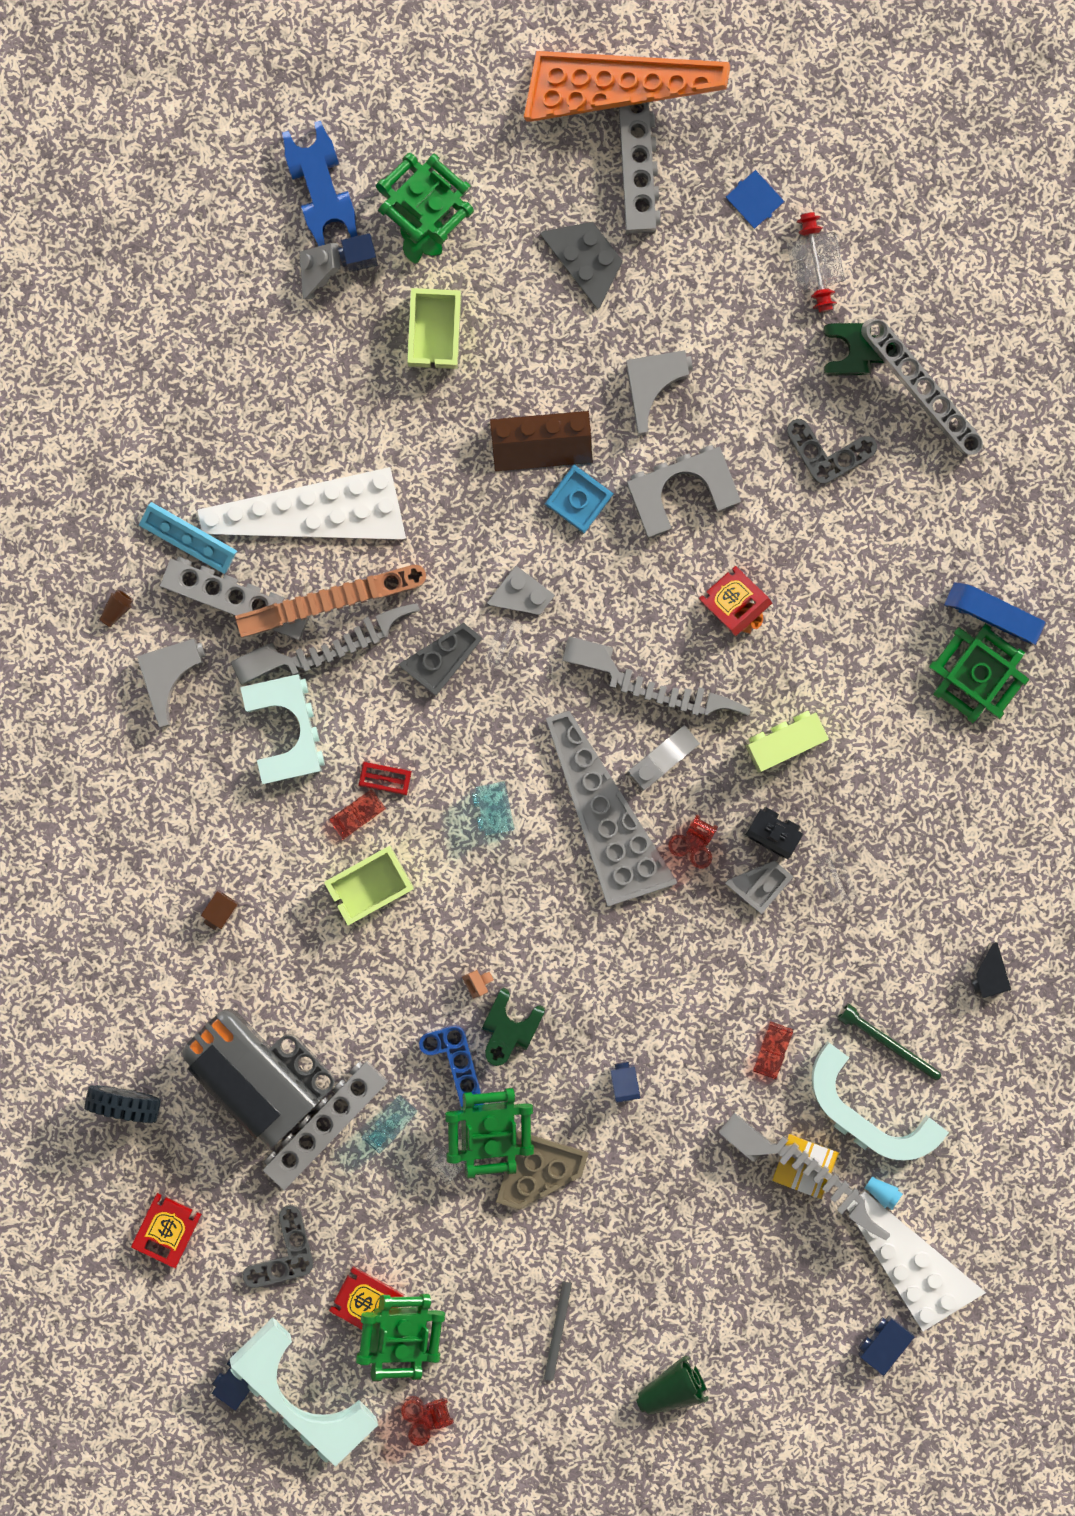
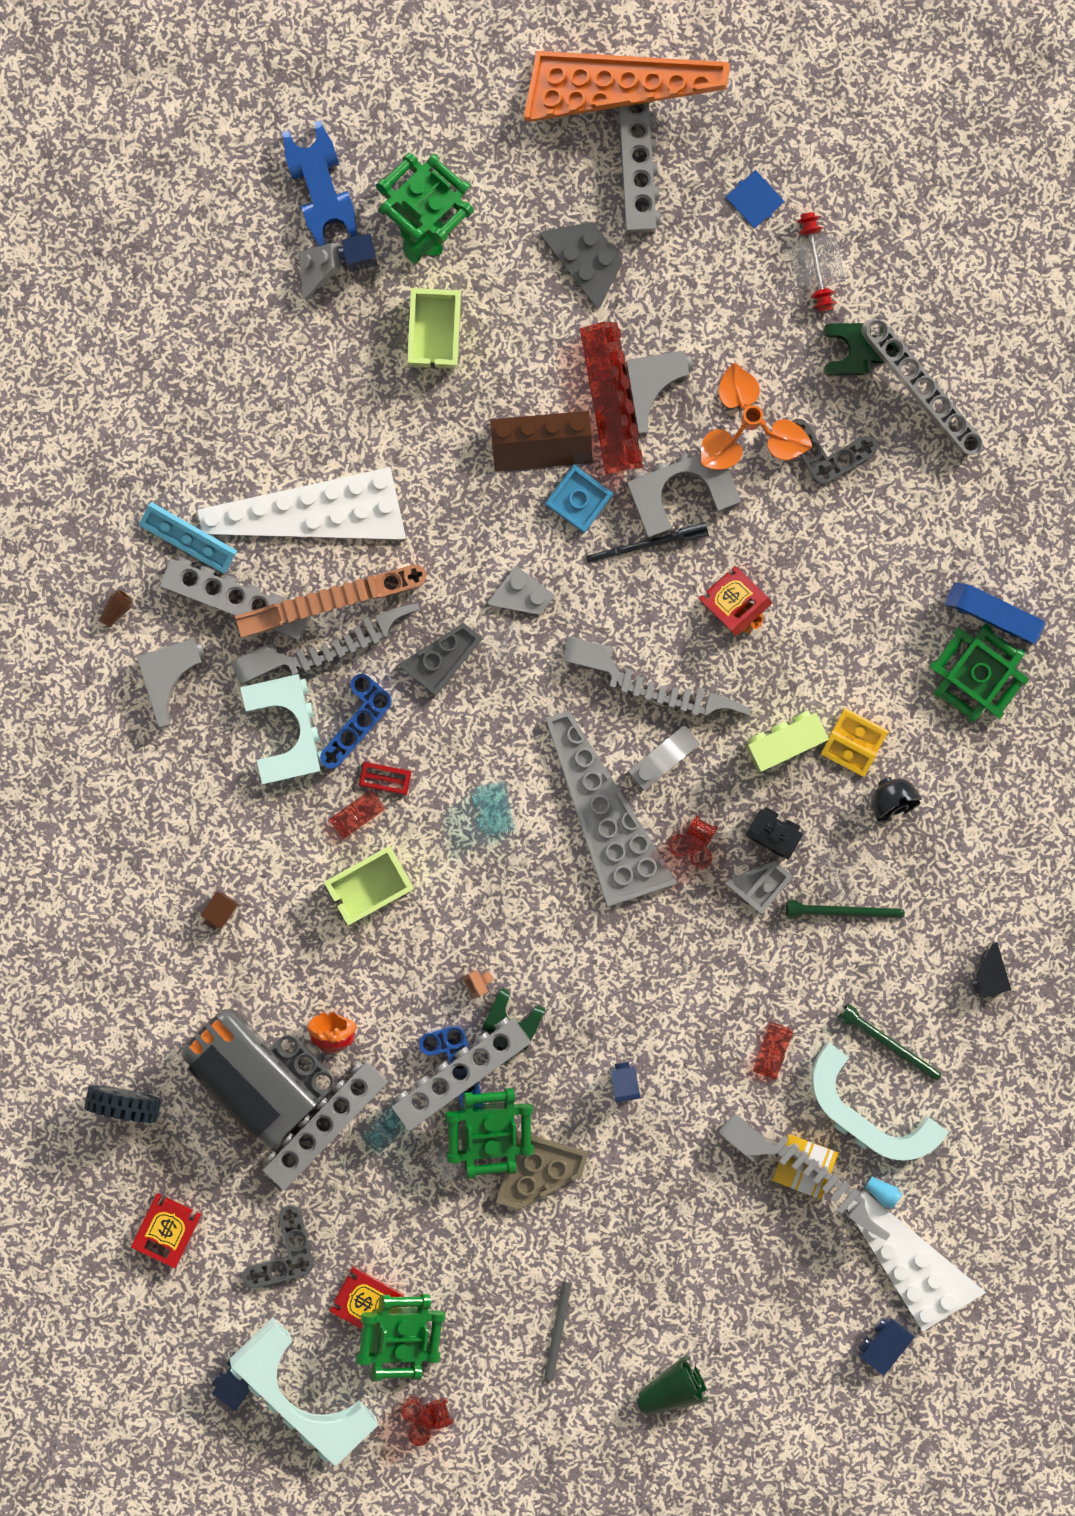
(331, 1032): none -> orange hair
(352, 724): none -> blue beam
(413, 1116): none -> light grey brick
(611, 398): none -> clear red brick
(682, 535): none -> black piece
(739, 389): none -> orange plant
(797, 909): none -> dark green piece
(848, 752): none -> yellow slope
(894, 798): none -> black cylinder

